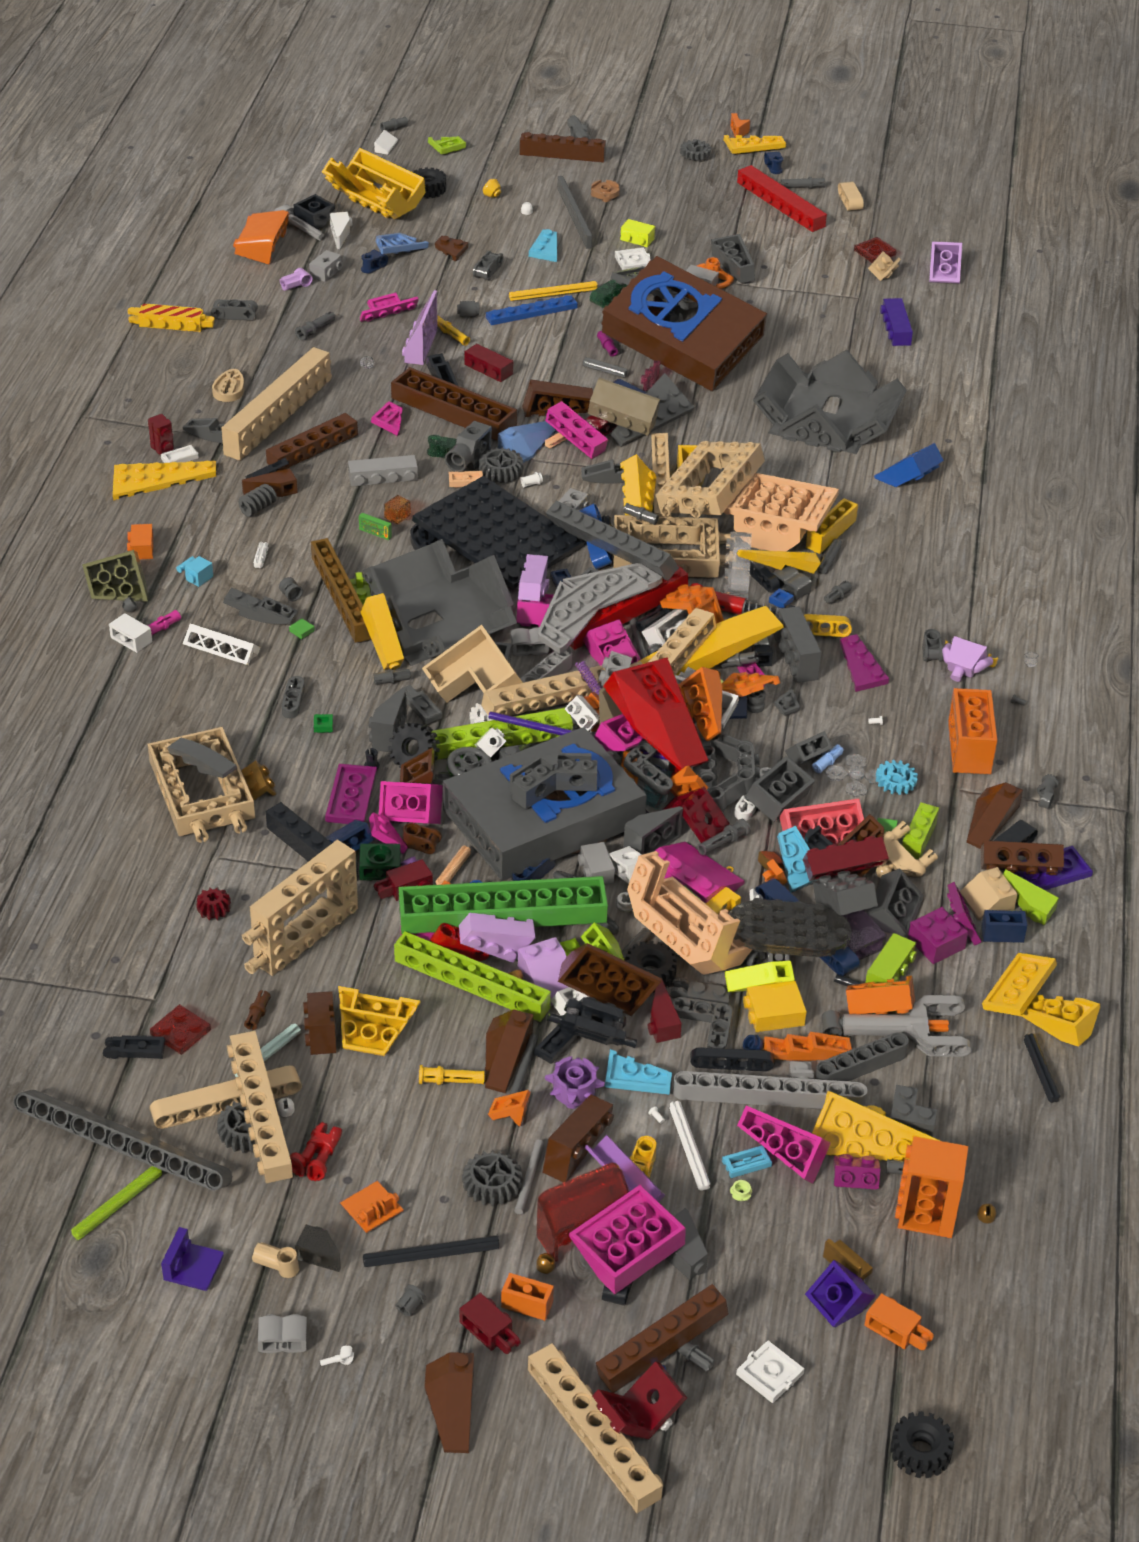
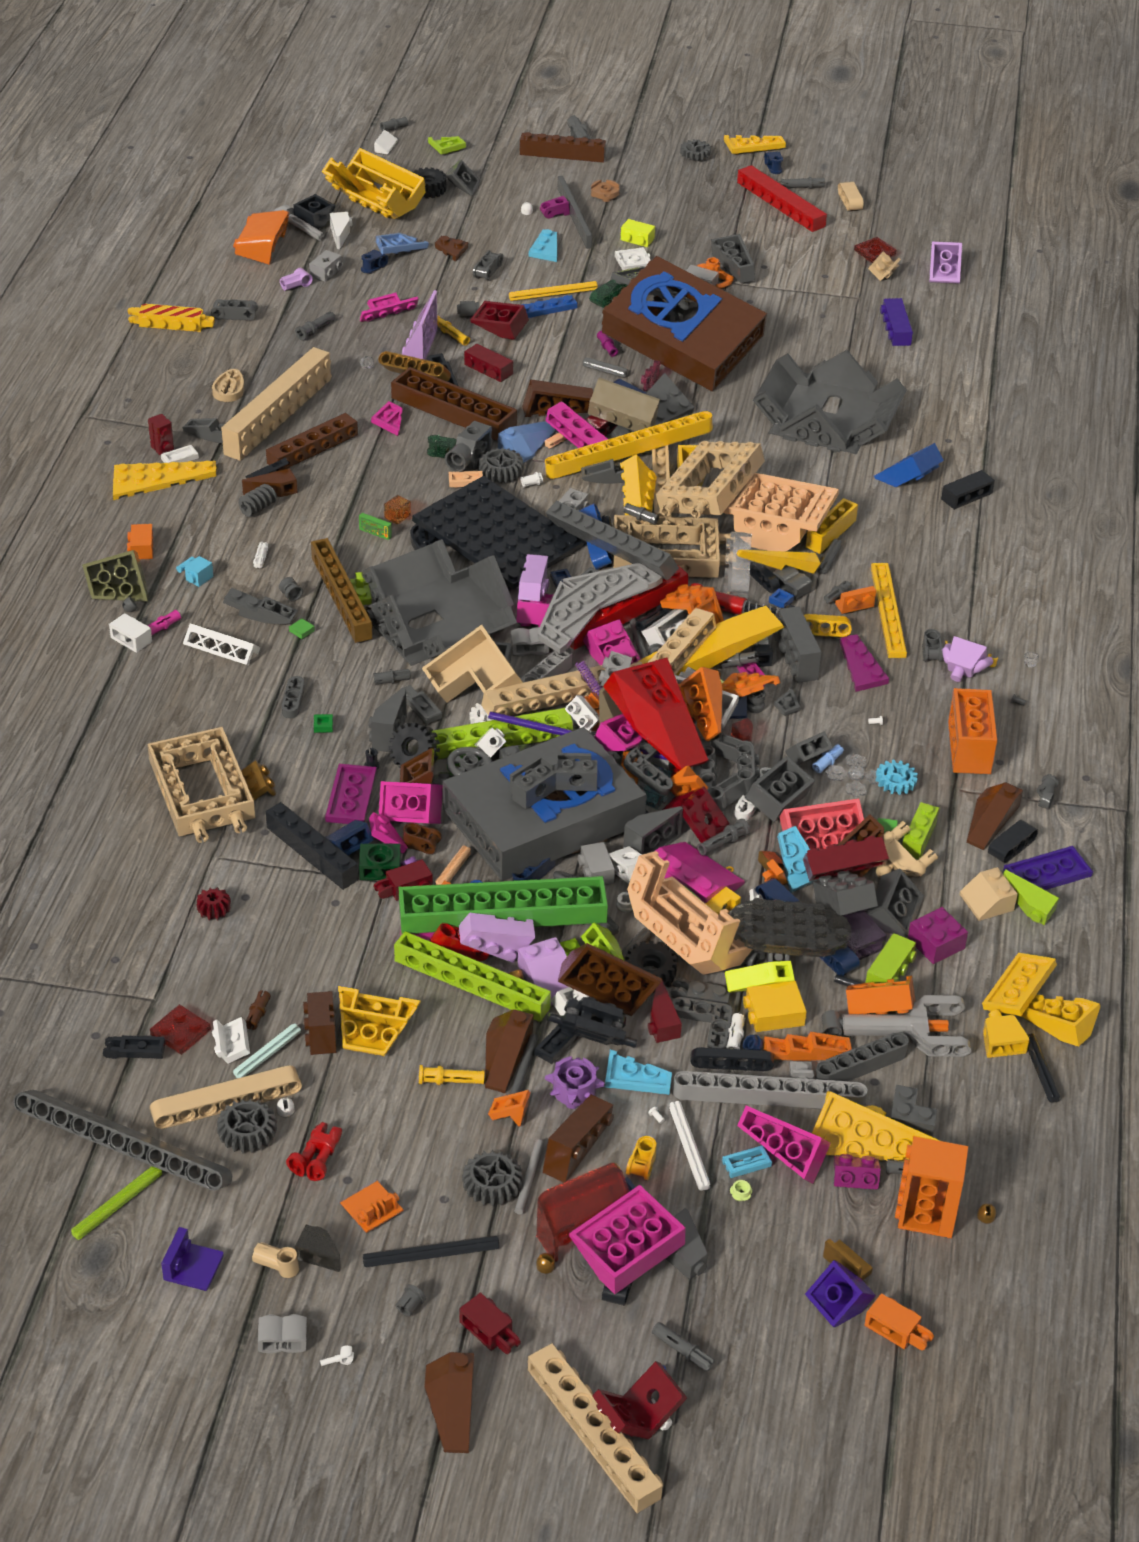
(205, 759): dark grey slope -> none
(231, 1040): none -> white bracket
(260, 1106): tan brick -> none
(279, 945): tan brick -> none
(382, 470): light grey brick -> none
(382, 631): yellow slope -> none
(399, 363): none -> pearl gold beam
(463, 177): none -> dark grey slope
(492, 188): yellow cone -> none
(501, 318): none -> dark red slope
(527, 1296): orange brick -> none
(554, 207): none -> magenta leg
(609, 1152): medium lavender panel -> none
(629, 444): none -> yellow beam
(662, 1338): reddish brown brick -> none
(735, 1031): none -> white pin
(739, 126): orange slope -> none
(742, 730): none -> clear red brick
(770, 1371): white plate -> none
(815, 839): black bracket -> none
(856, 600): none -> orange bracket
(888, 610): none -> yellow tile
(927, 1430): black tyre -> none
(961, 912): magenta wing -> none
(967, 489): none -> black brick
(1004, 926): dark blue brick -> none
(1004, 1035): none -> yellow torso
(1031, 851): reddish brown brick -> none

